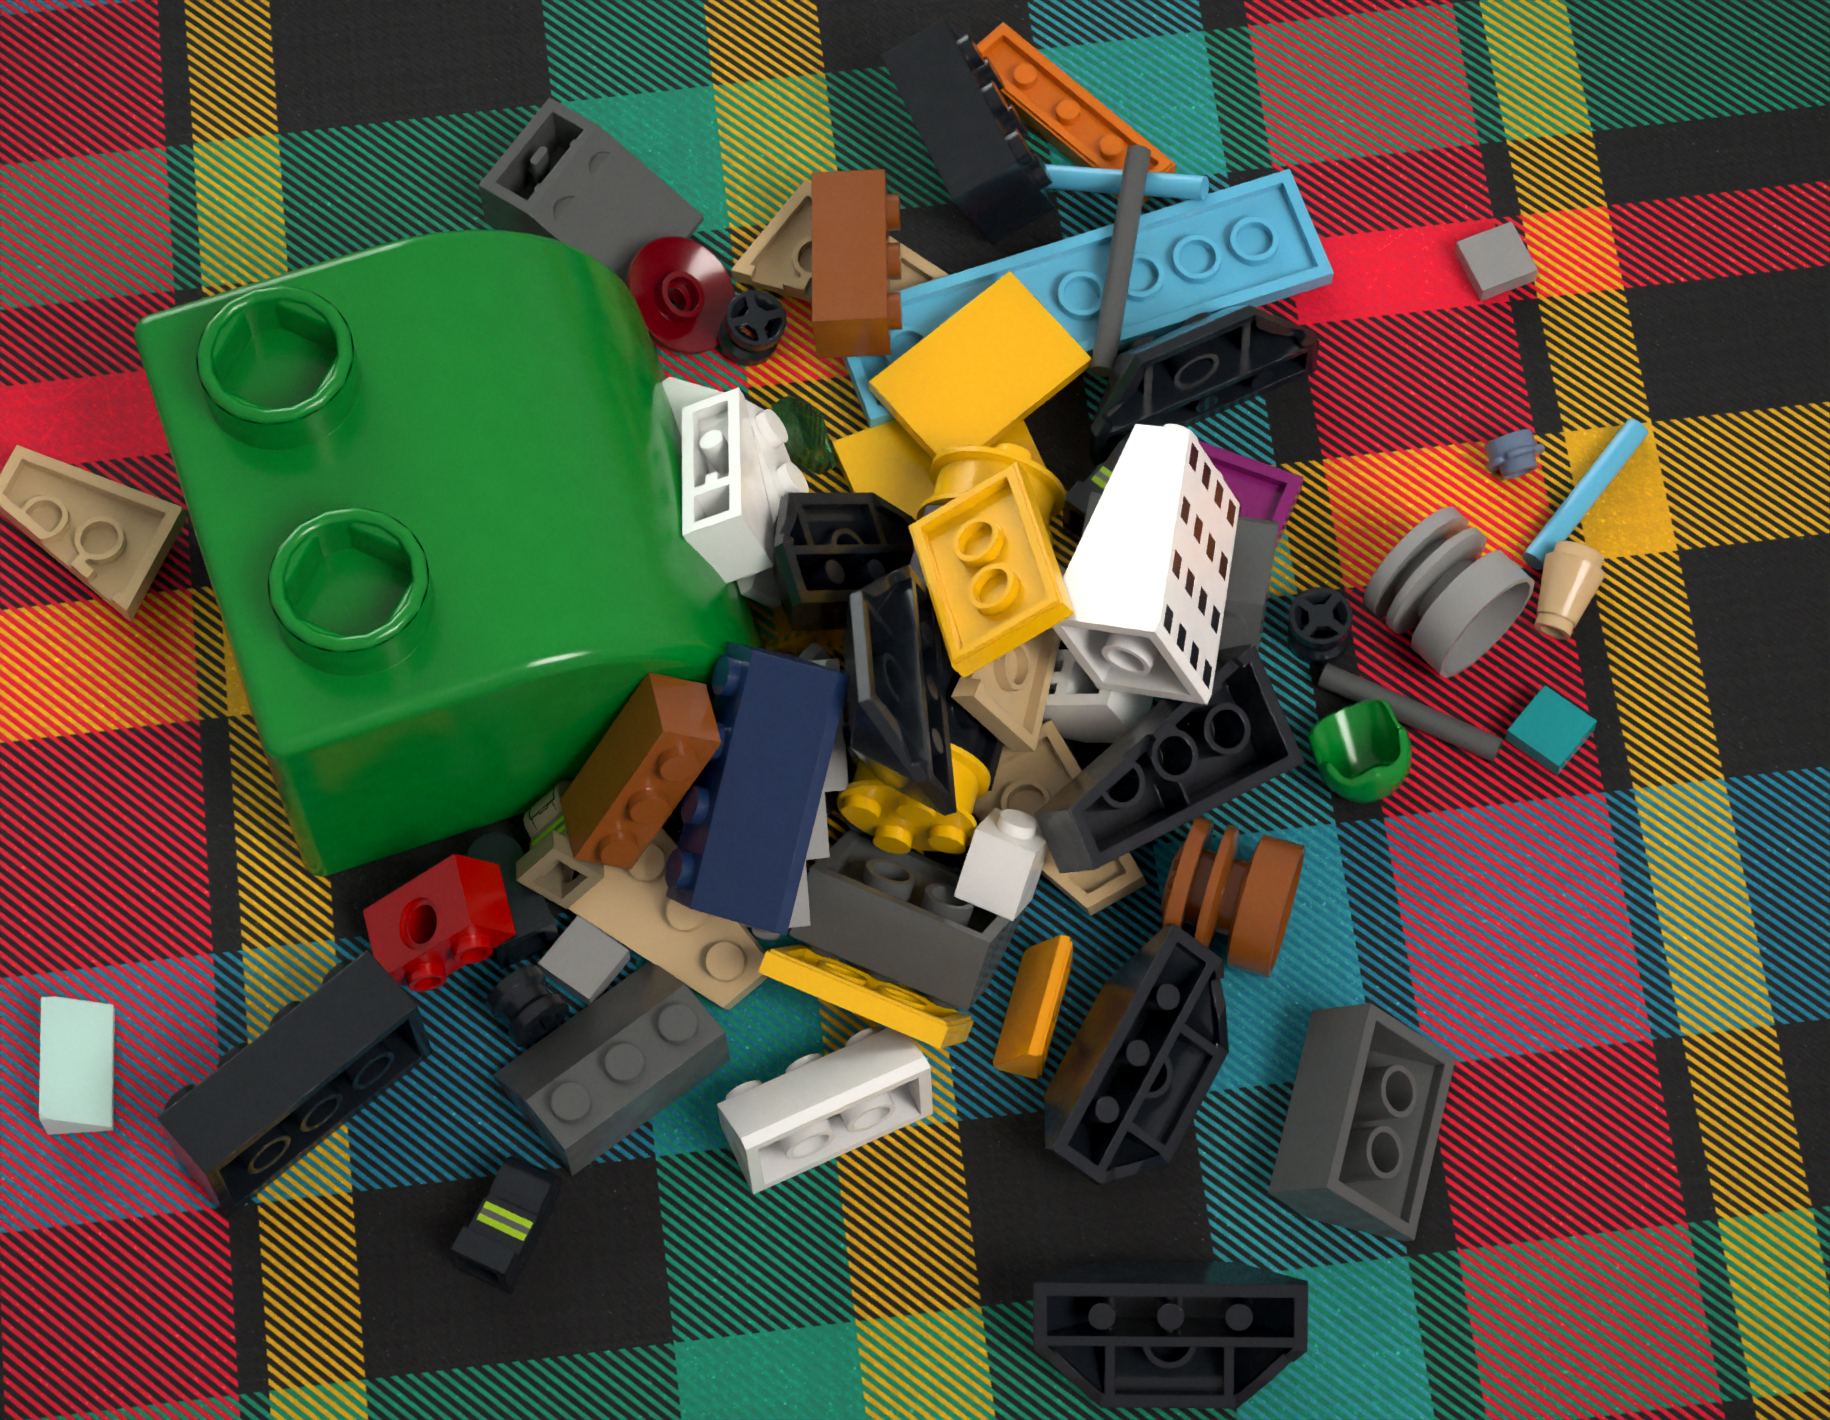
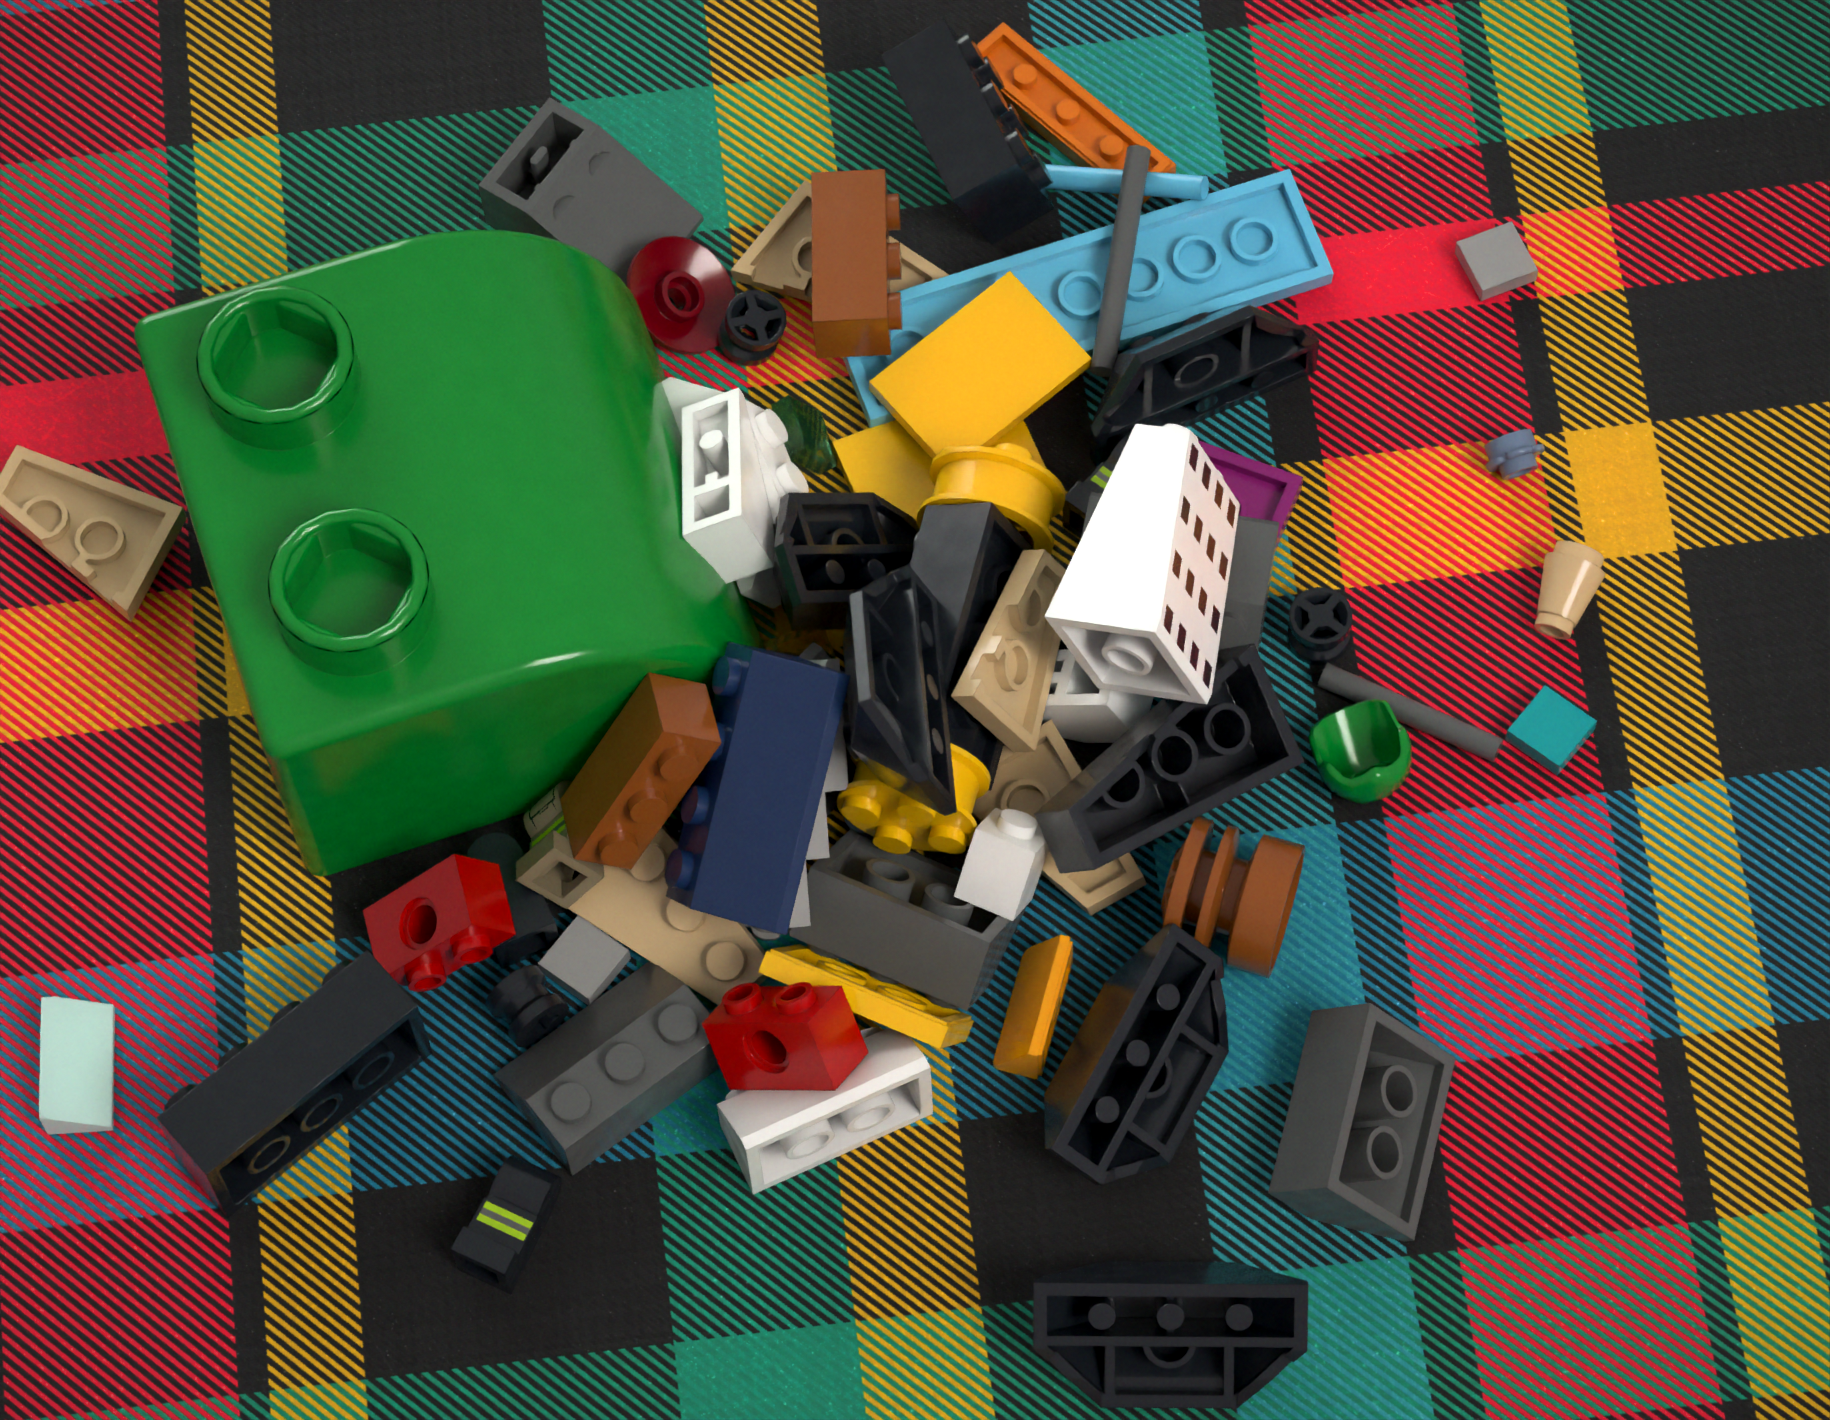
(785, 1037): none -> red brick
(990, 570): yellow tile -> none
(1448, 591): light grey wheel -> none
(1586, 492): medium azure bar -> none

